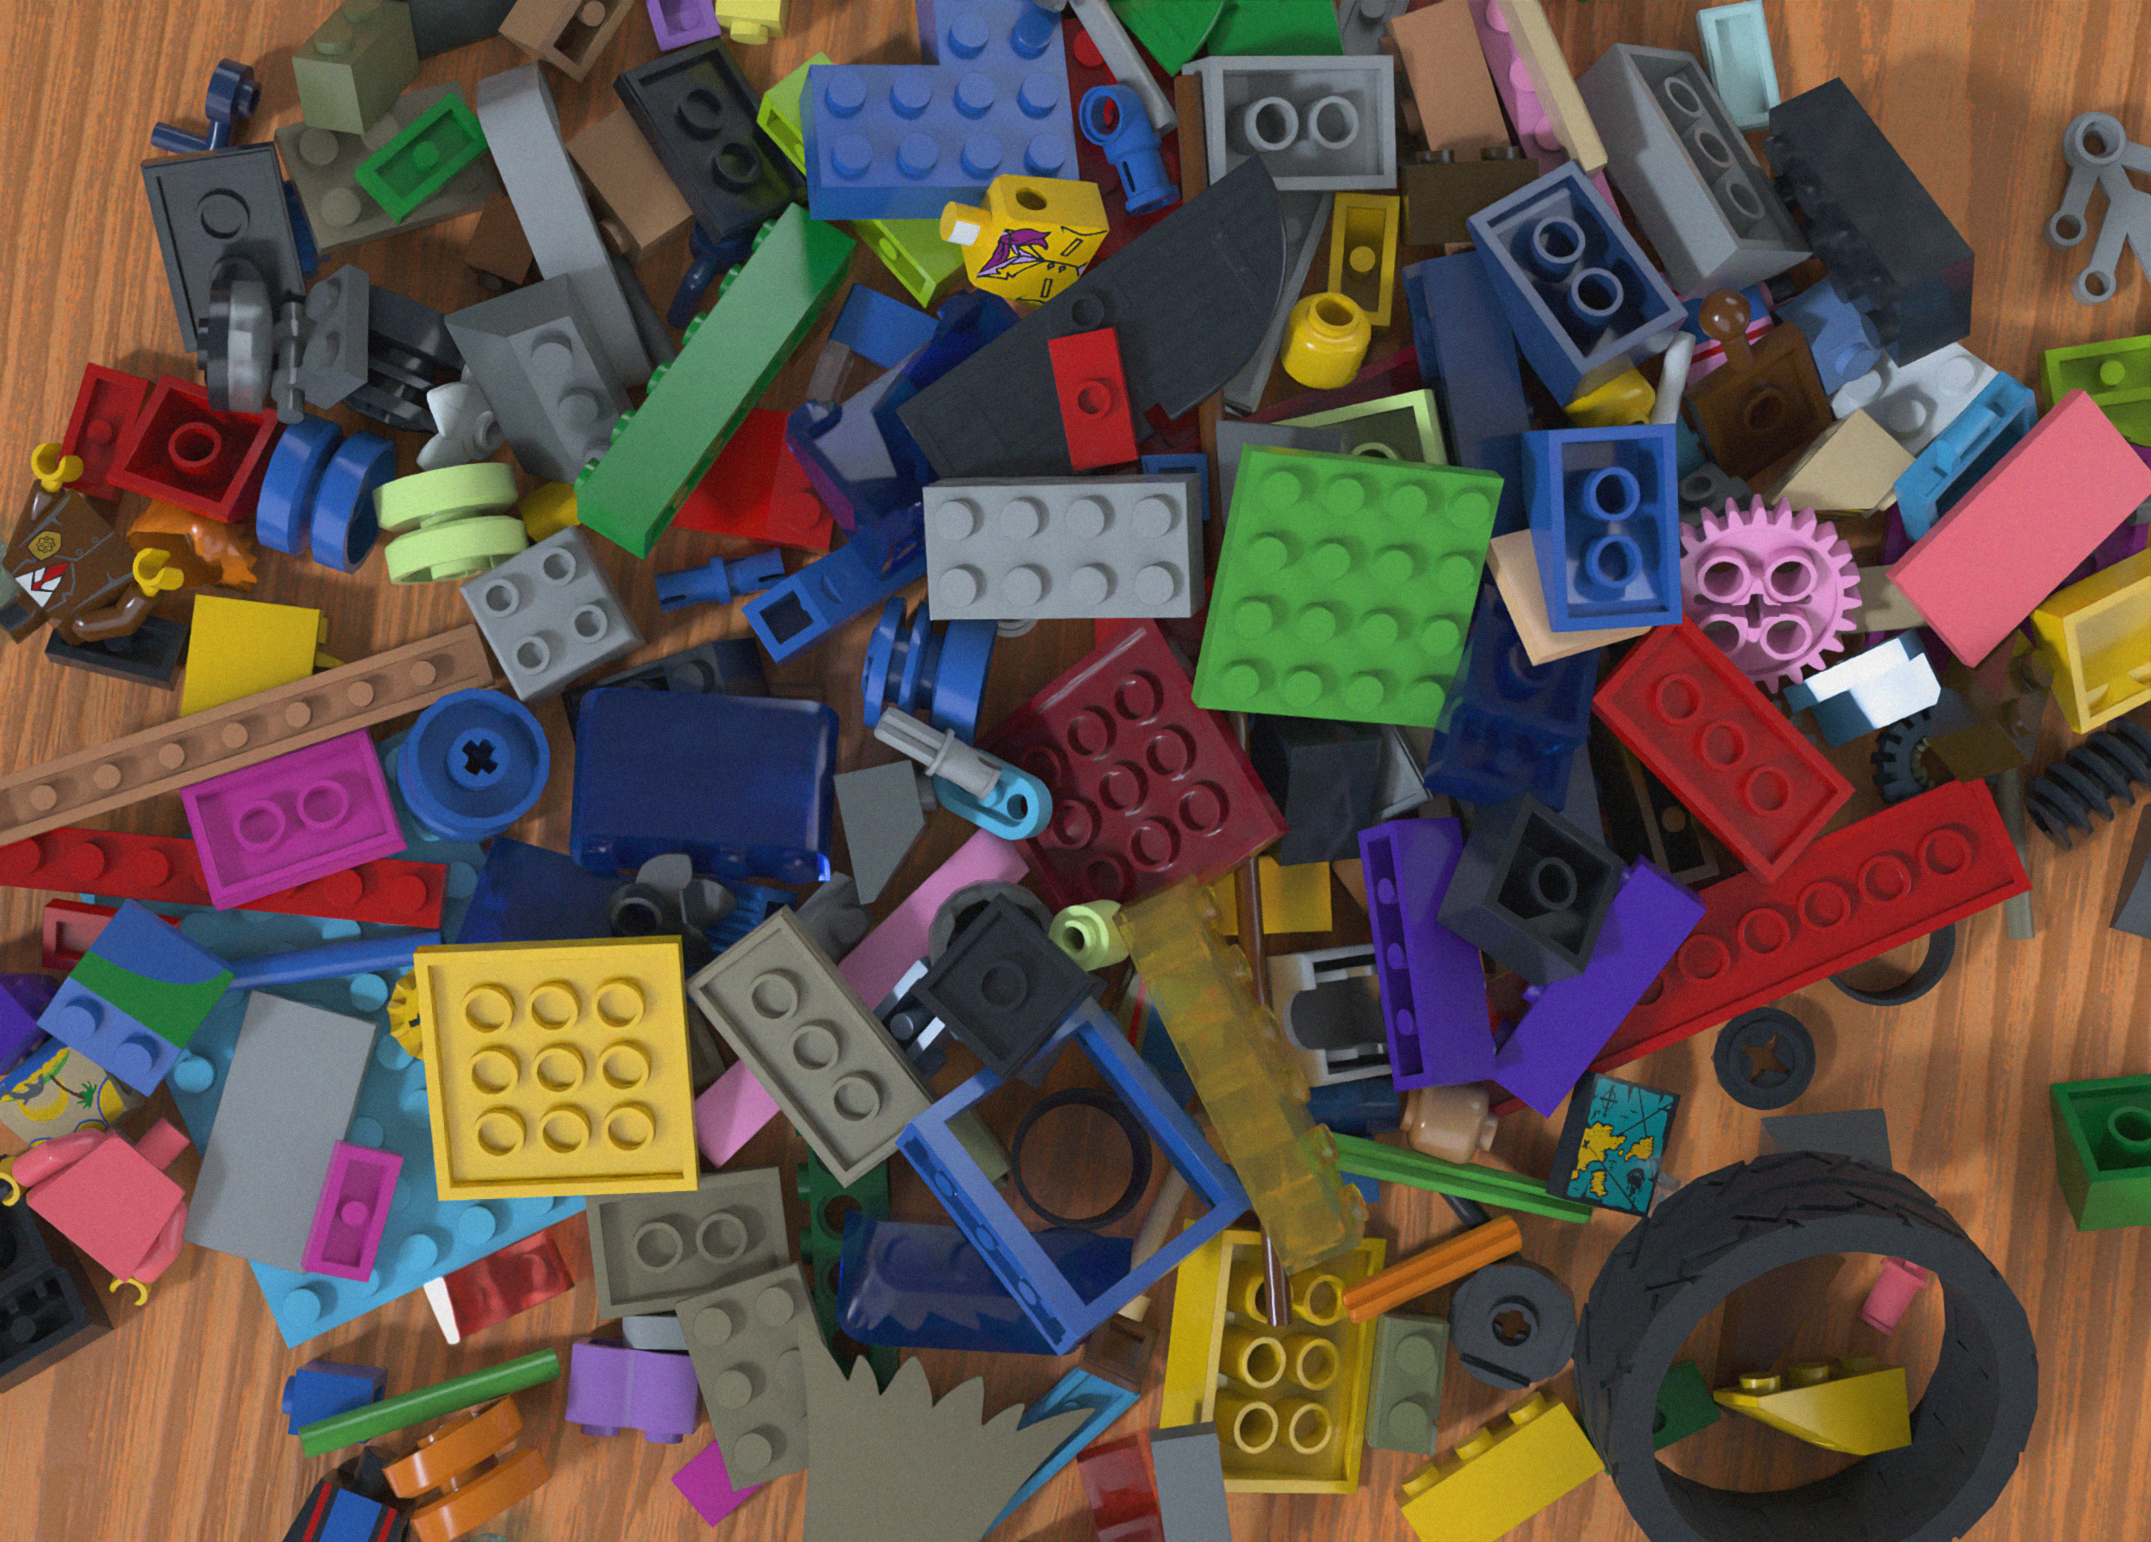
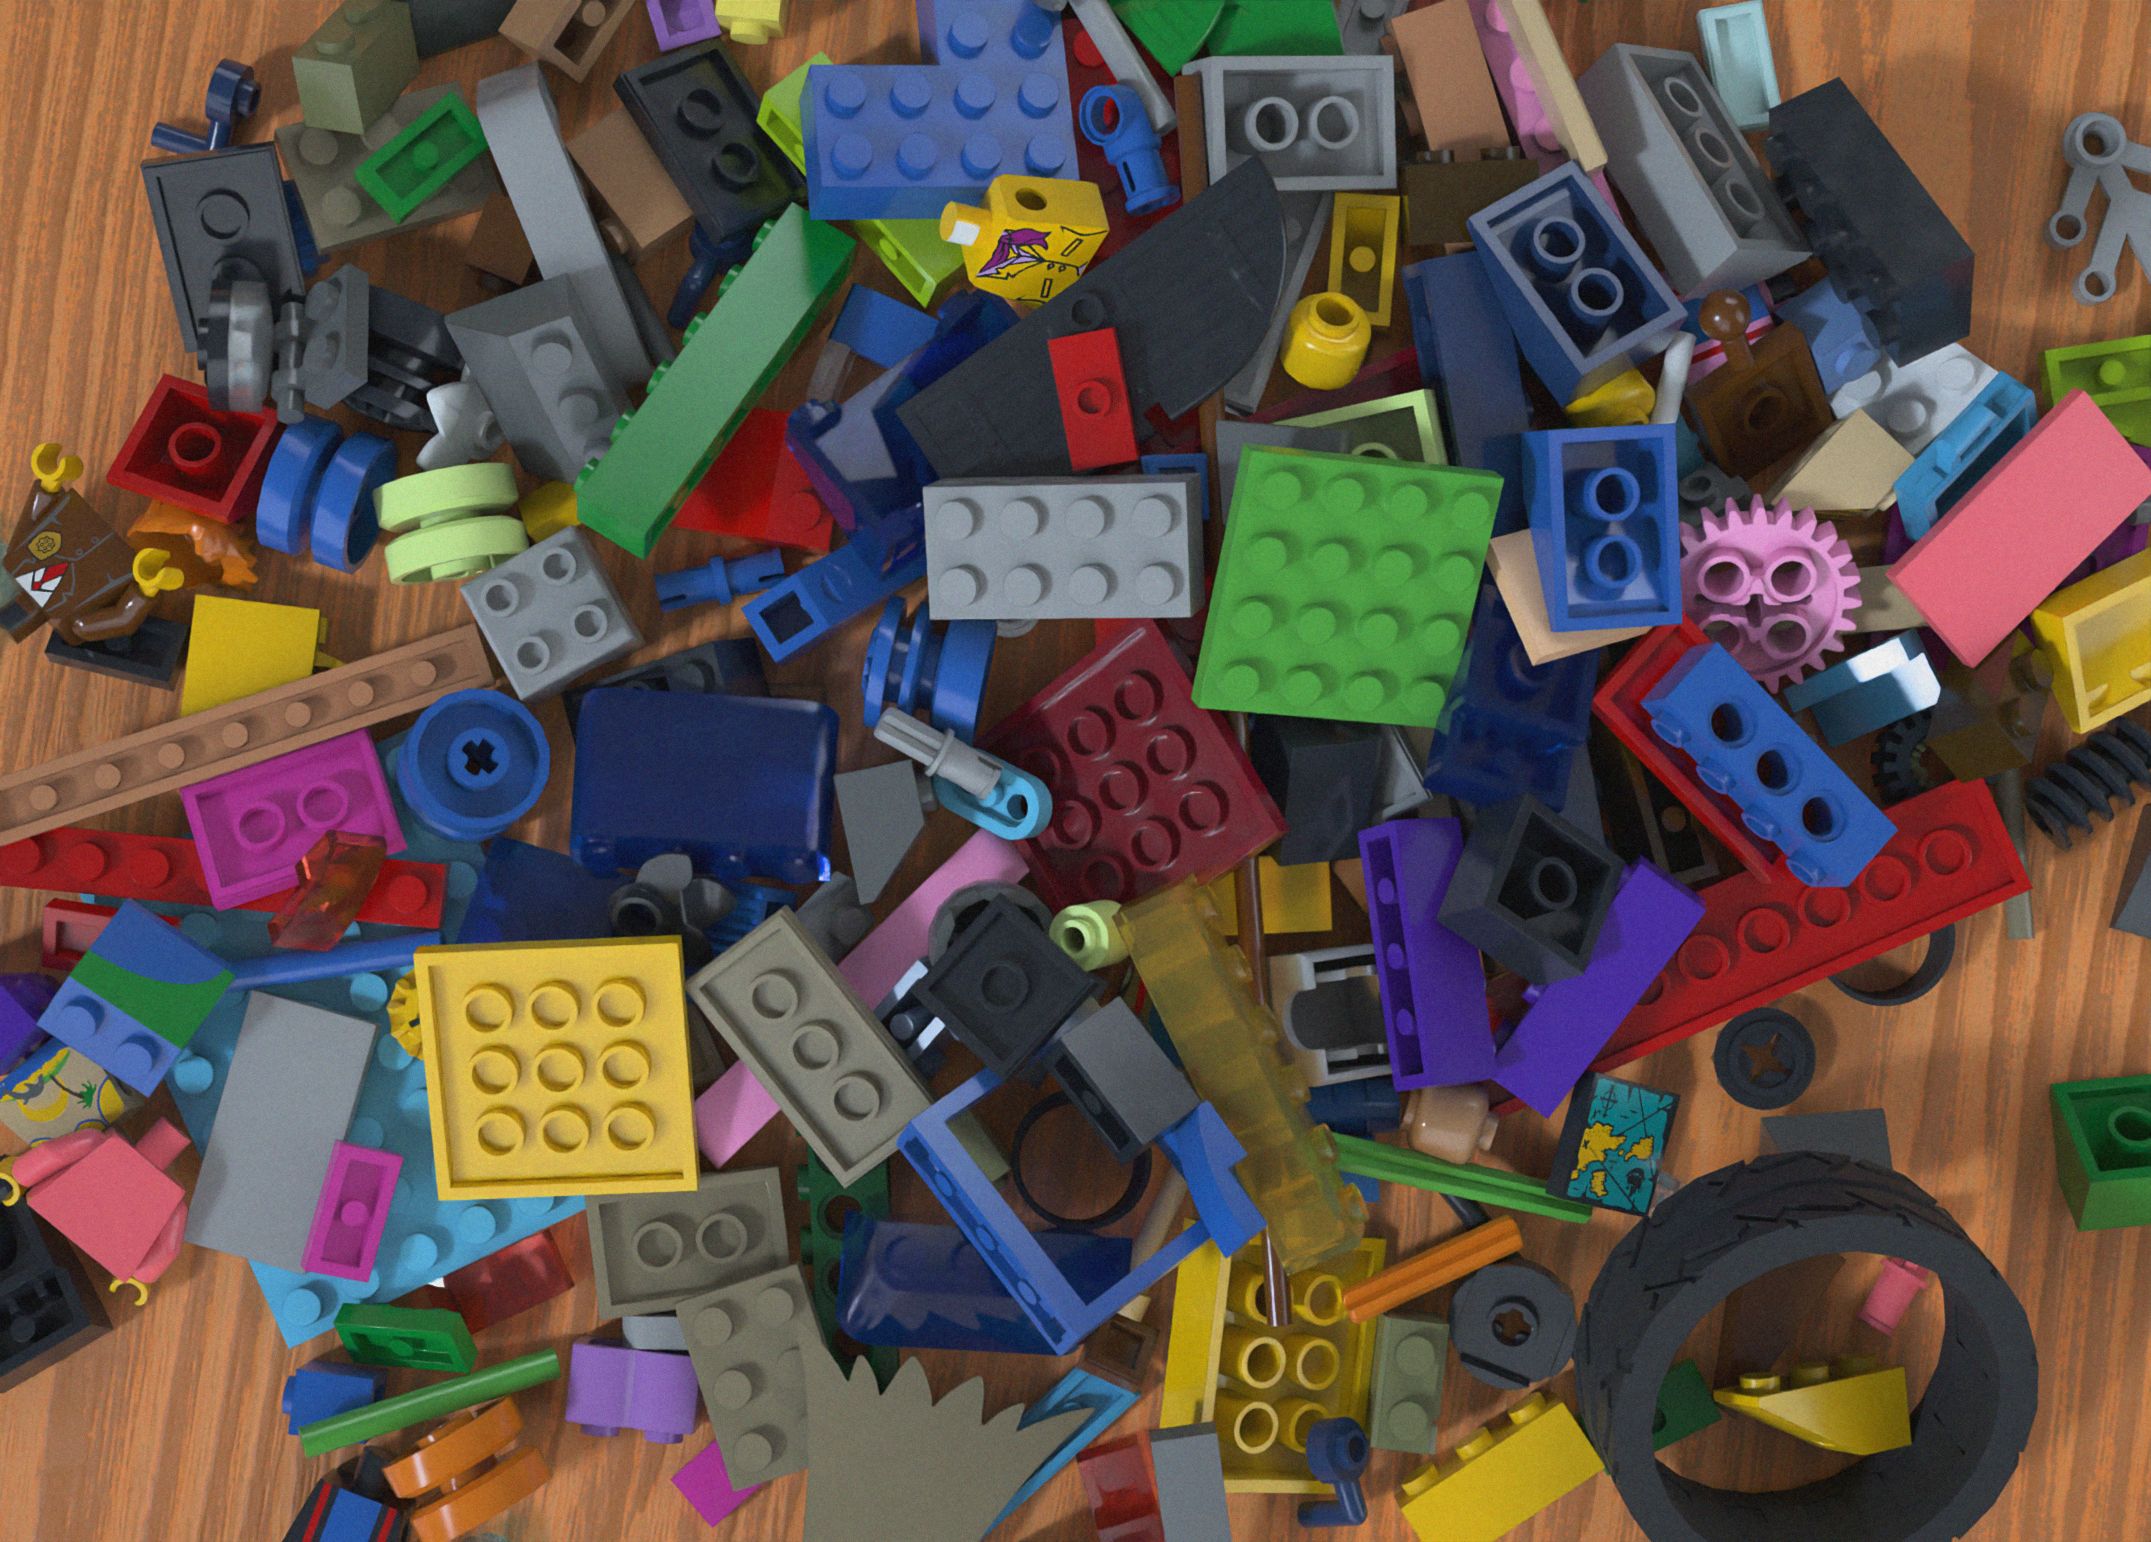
(100, 425): red plate -> none
(333, 888): none -> clear red slope
(406, 1337): none -> green plate
(1122, 1080): none -> black brick
(1207, 1158): none -> blue slope
(1336, 1456): none -> dark blue plate
(1847, 823): none -> blue brick

